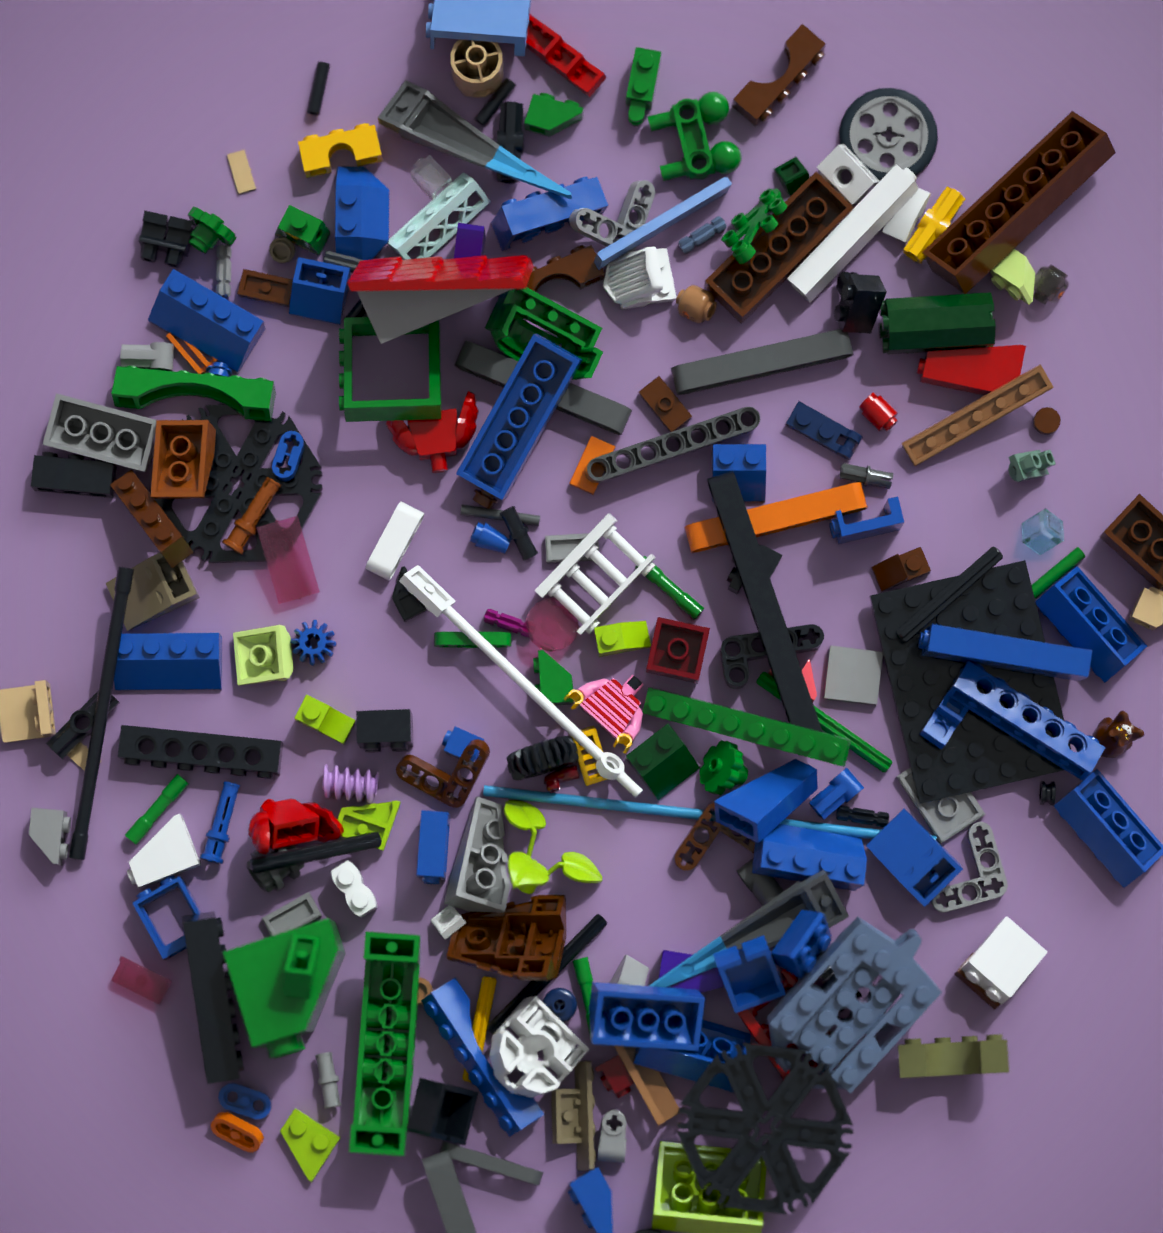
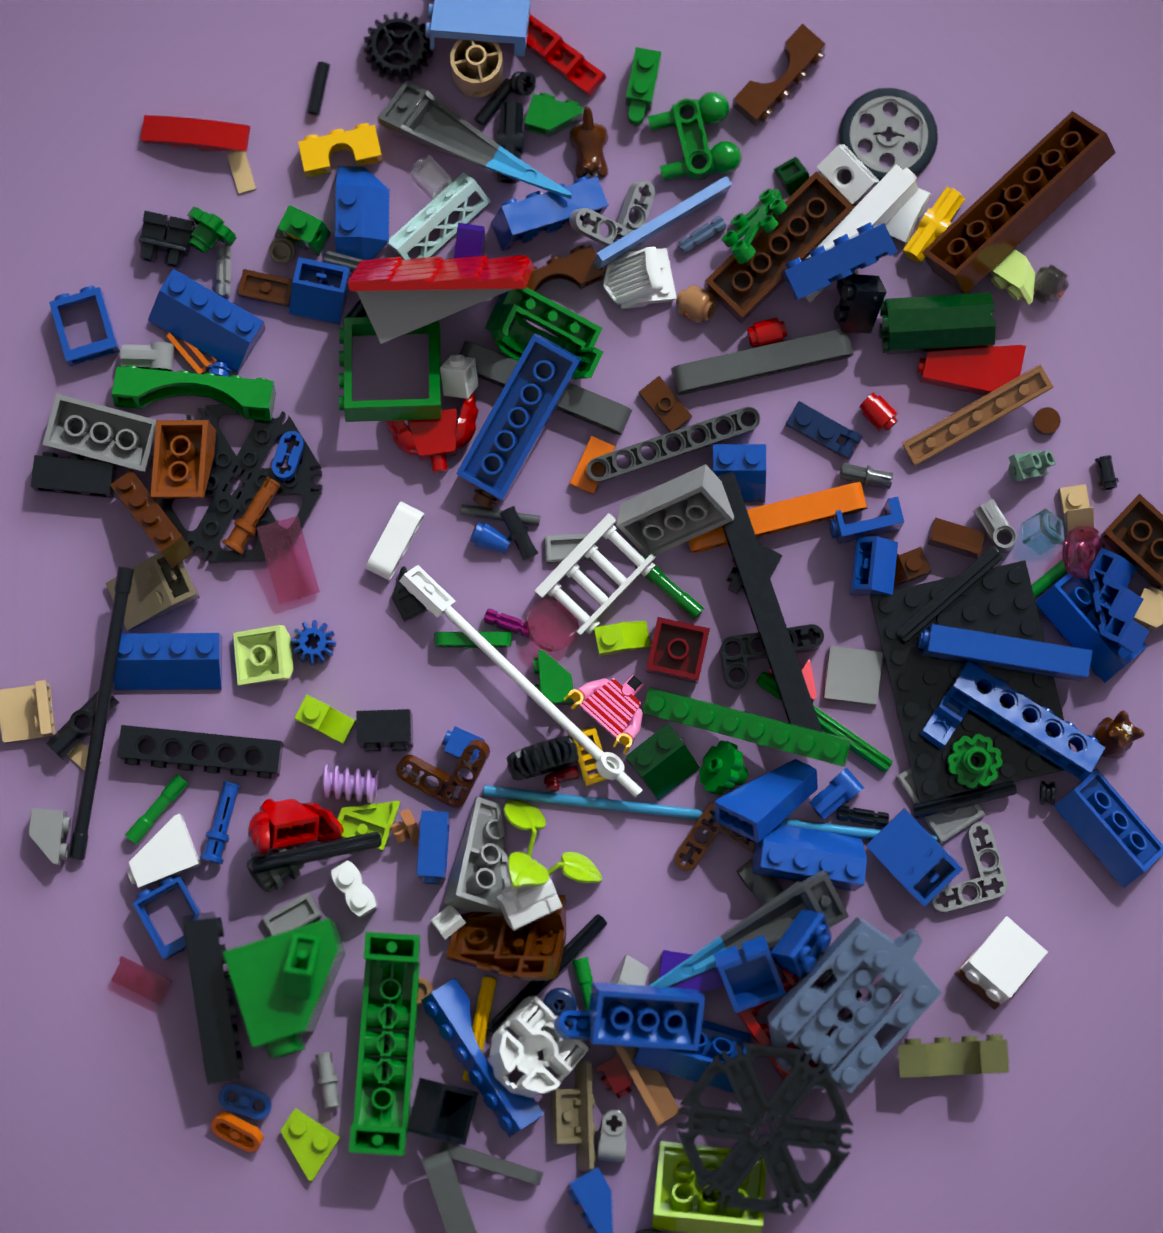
(92, 350): none -> blue window
(195, 133): none -> red slope
(406, 829): none -> nougat tile
(412, 32): none -> black gear
(459, 376): none -> white brick
(515, 83): none -> black bush
(528, 903): none -> white brick
(577, 1025): none -> blue plate
(589, 142): none -> reddish brown animal
(675, 511): none -> light grey slope
(766, 332): none -> red brick
(838, 260): none -> blue wedge
(873, 566): none -> blue slope
(956, 538): none -> reddish brown panel
(964, 799): none -> black axle
(988, 761): none -> green plant
(995, 524): none -> light grey piece
(1076, 507): none -> tan slope
(1081, 550): none -> clear pink tile
(1106, 473): none -> black pin
(1116, 602): none -> blue brick

